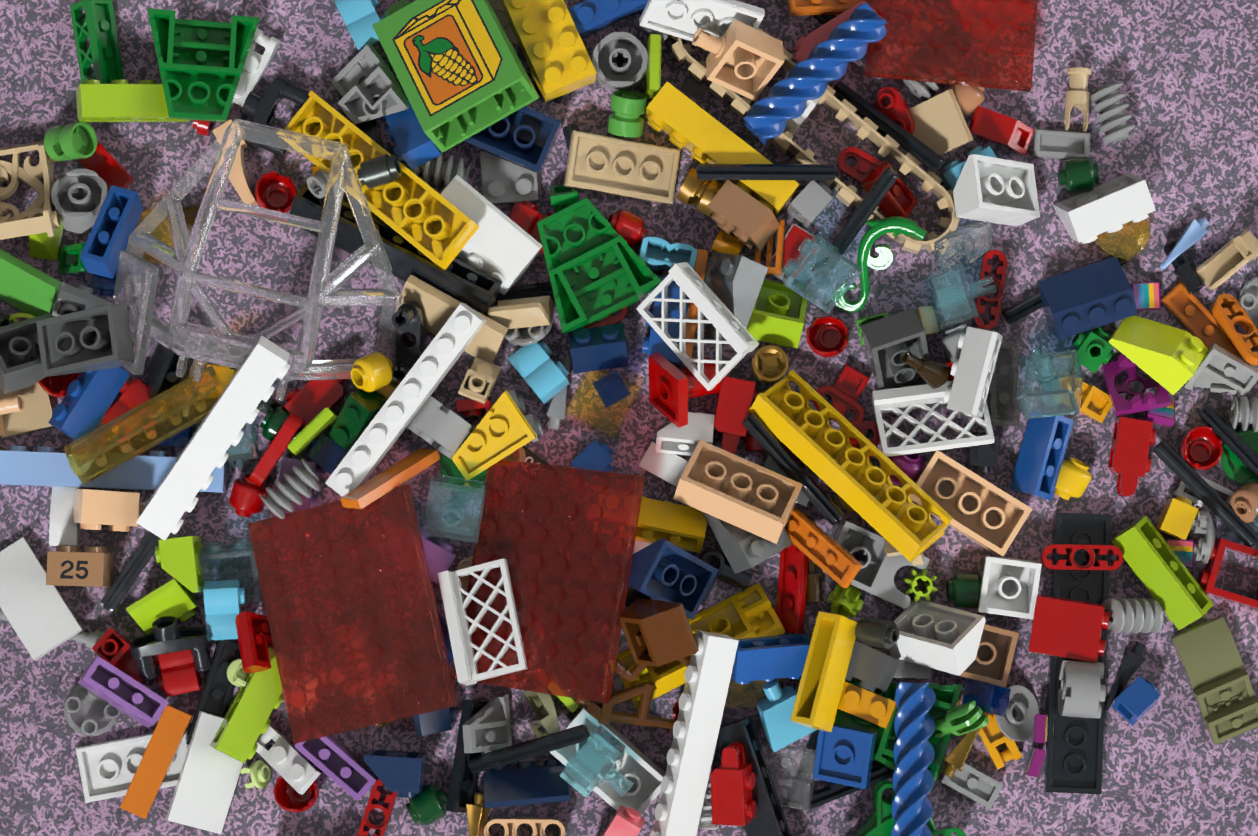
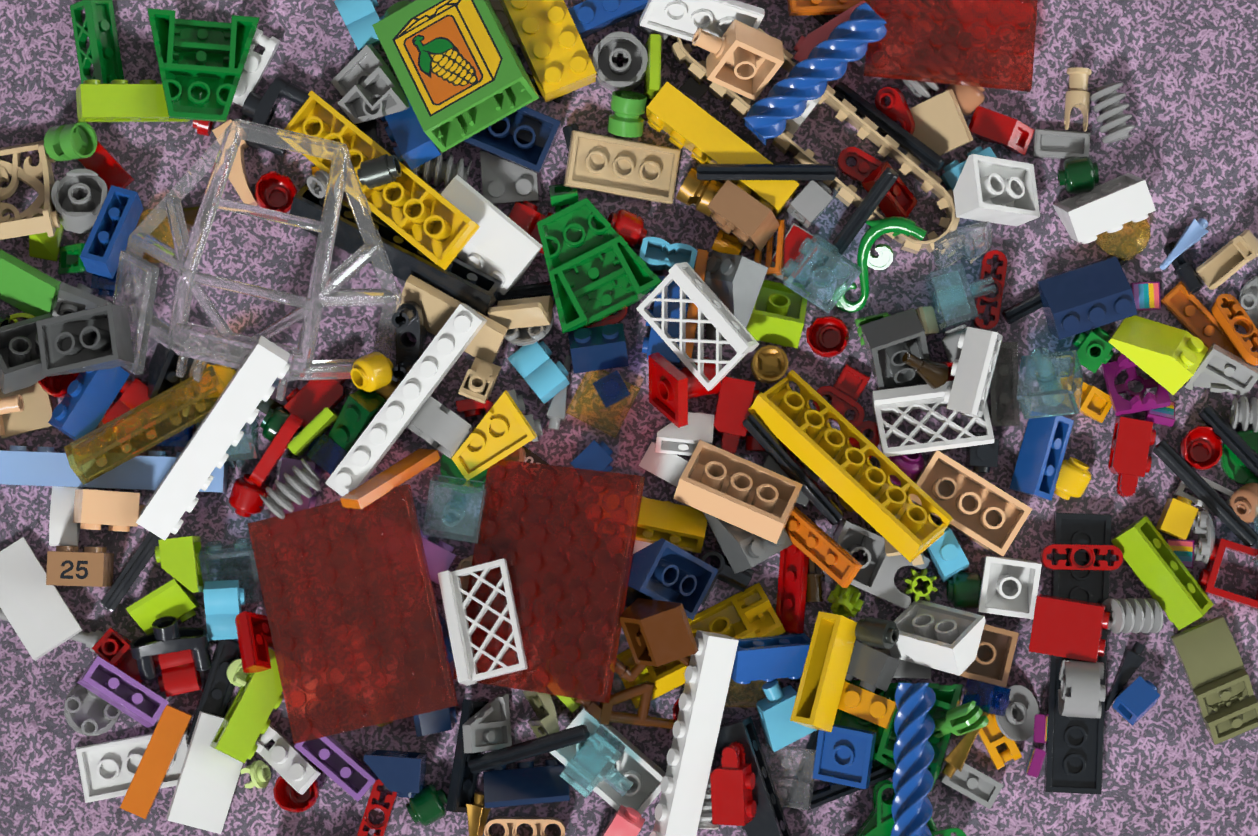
(947, 556): none -> medium azure torso

